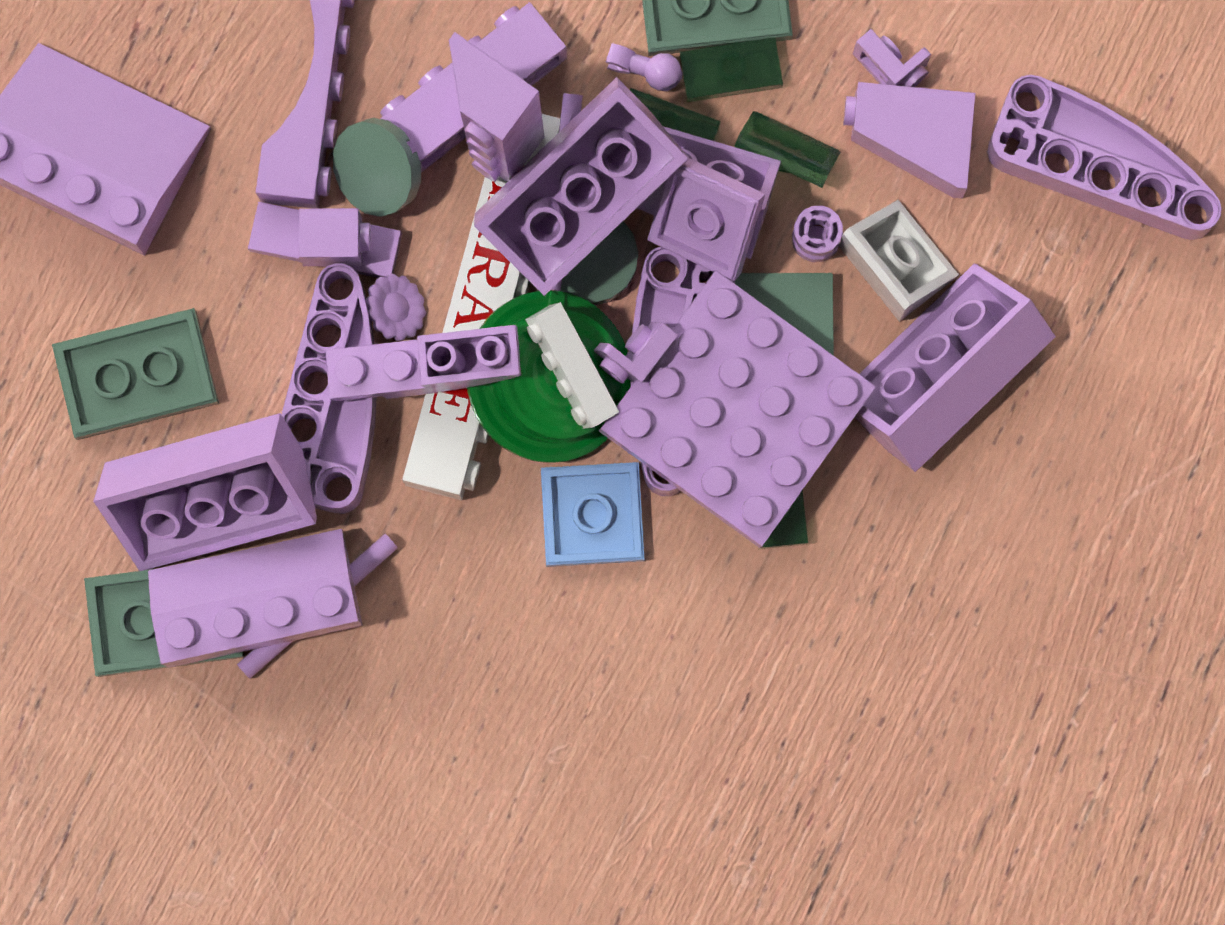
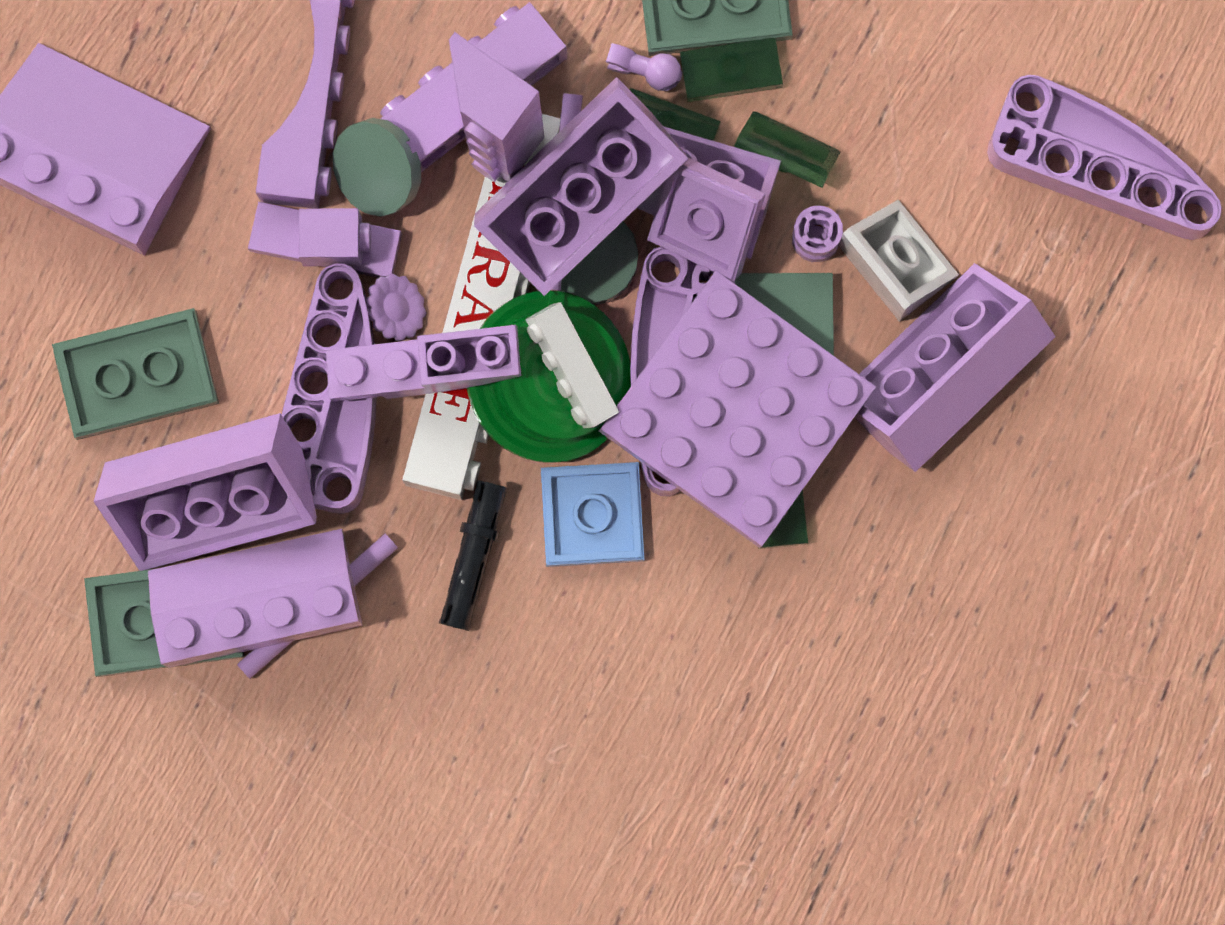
(473, 554): none -> black pin
(644, 348): lavender bracket -> none
(883, 61): lavender bracket -> none
(916, 130): lavender slope -> none

